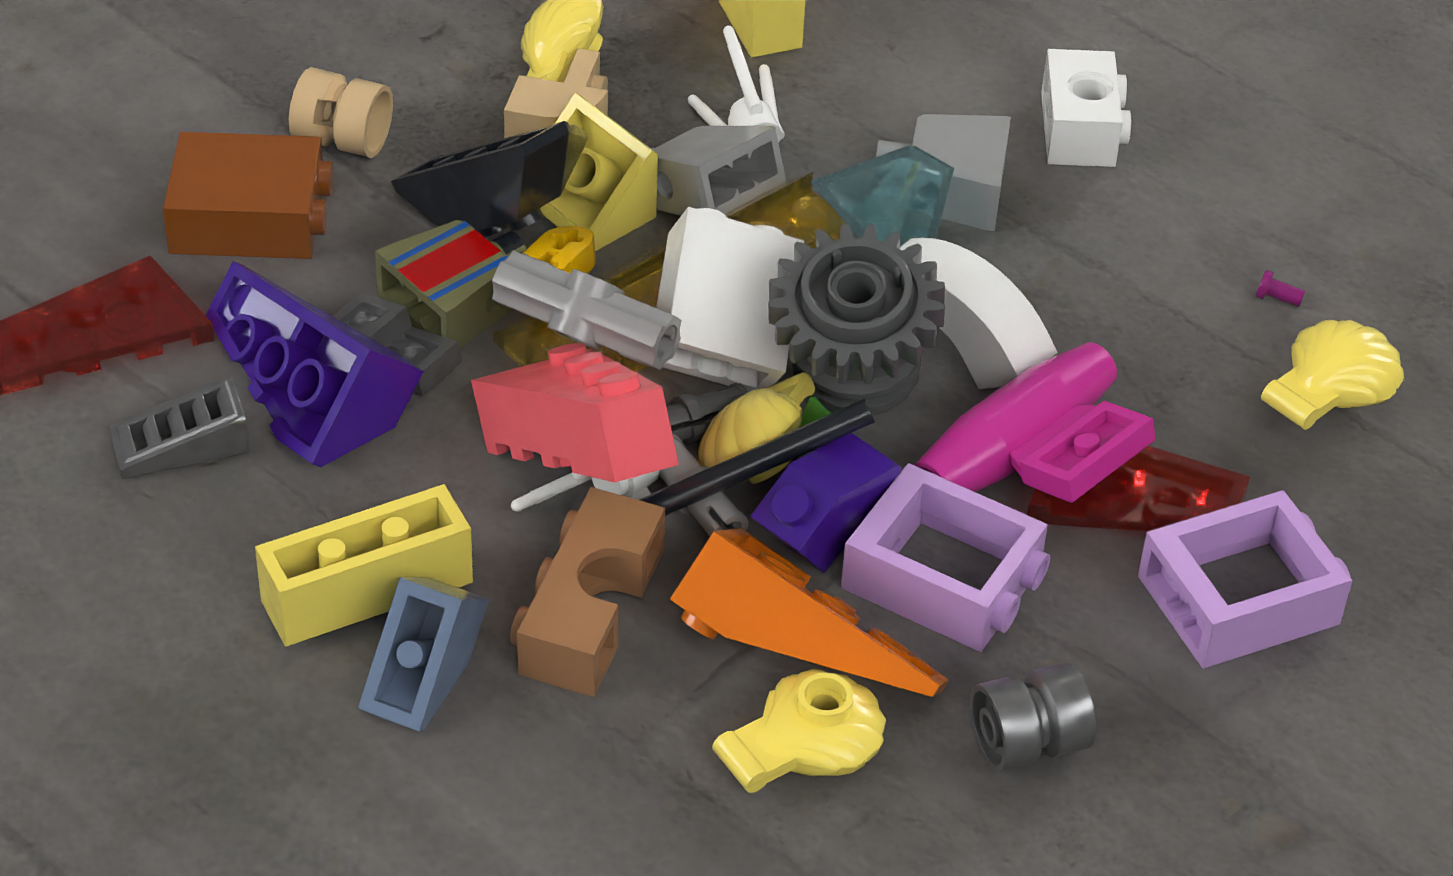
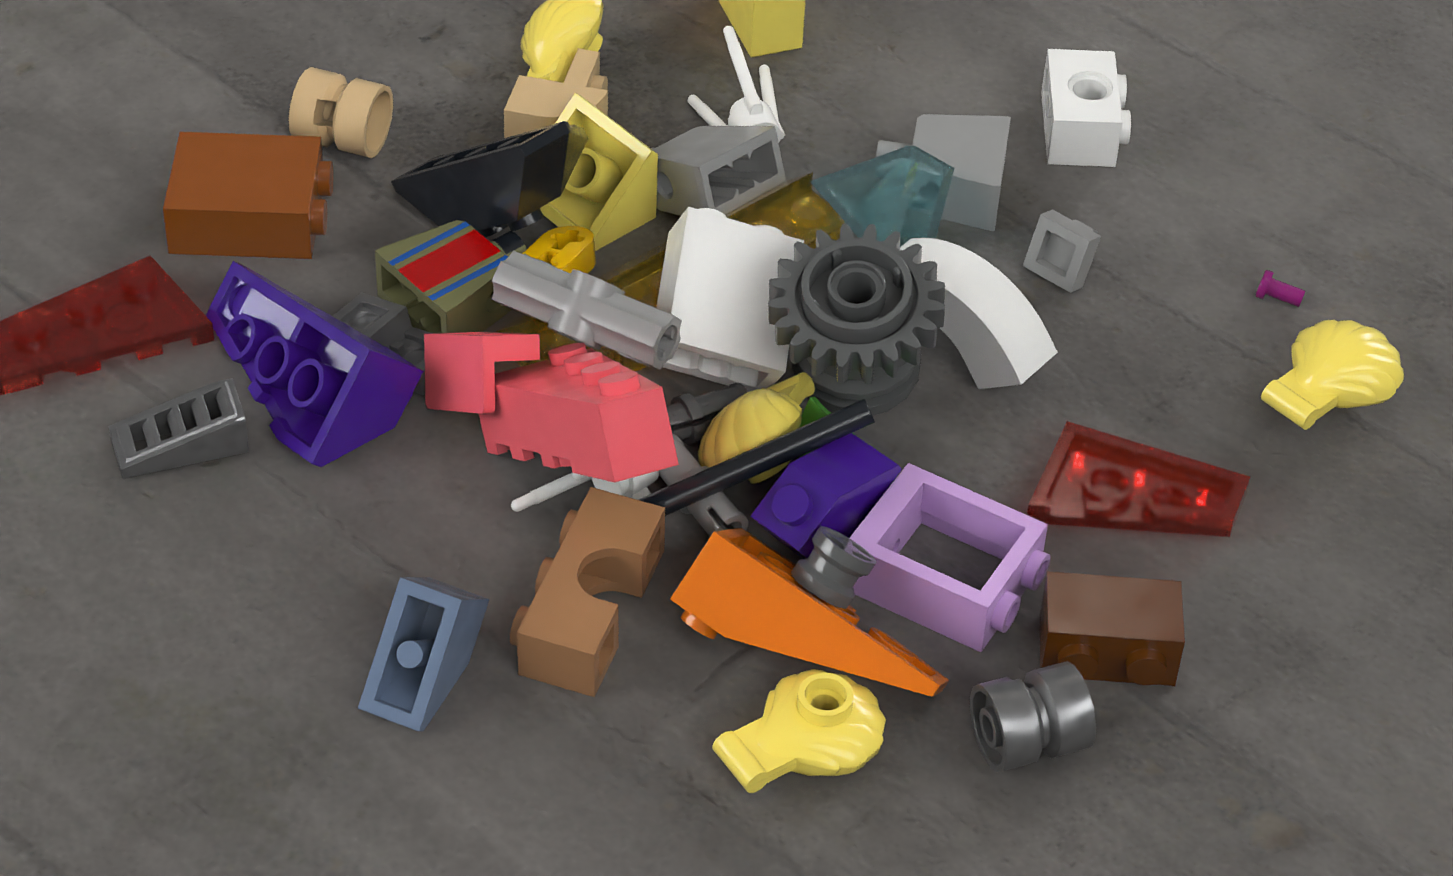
(355, 563): light yellow brick -> none
(462, 367): none -> coral panel
(833, 567): none -> dark grey wheel
(1044, 429): dark pink plate -> none
(1062, 250): none -> light grey tile
(1113, 627): none -> reddish brown brick
(1198, 611): lavender window -> none

